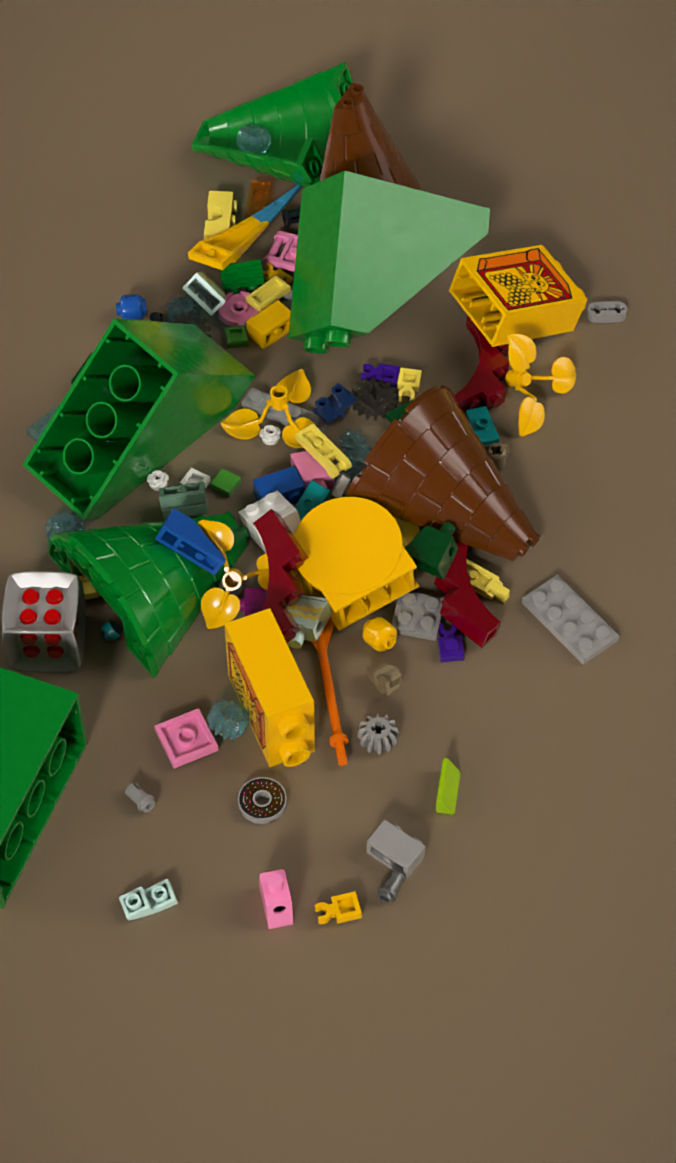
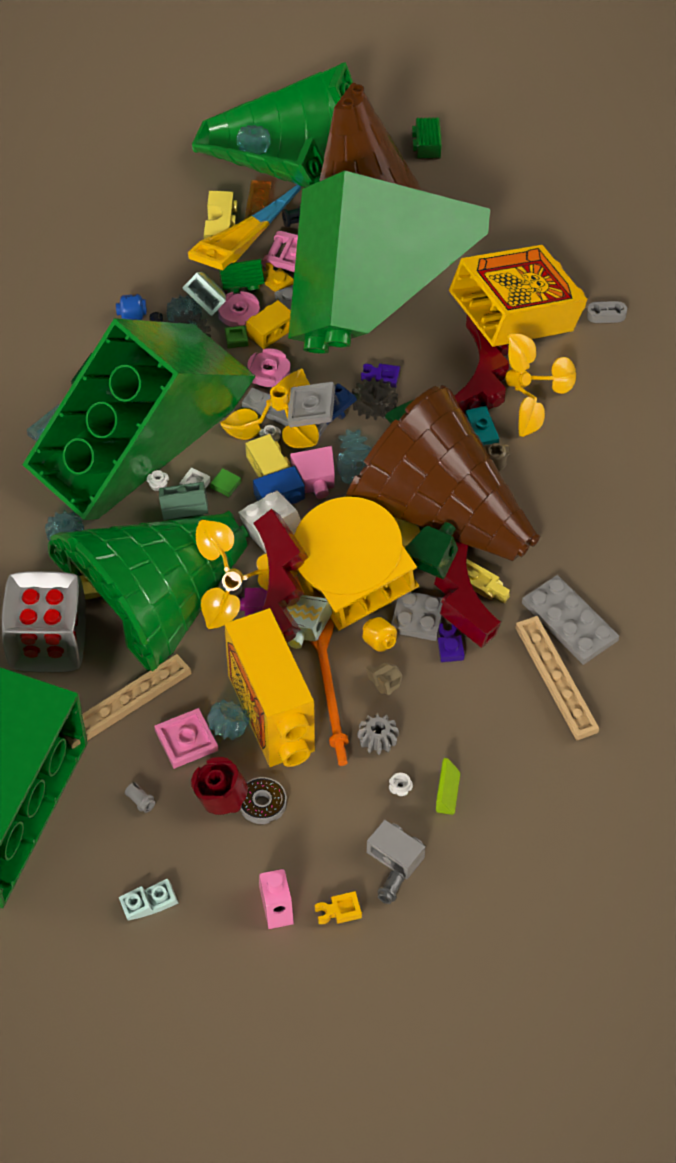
(110, 631): teal hinge -> none
(132, 697): none -> tan plate
(188, 540): blue slope -> none
(219, 786): none -> dark red brick
(266, 456): none -> light yellow brick
(268, 293): light yellow tile -> none
(269, 357): none -> bright pink plate
(311, 404): none -> light grey plate
(312, 497): teal plate -> none
(323, 450): light yellow plate -> none
(341, 485): white plate -> none
(400, 778): none -> white plate
(408, 383): light yellow plate -> none
(427, 137): none -> green brick
(557, 678): none -> tan plate

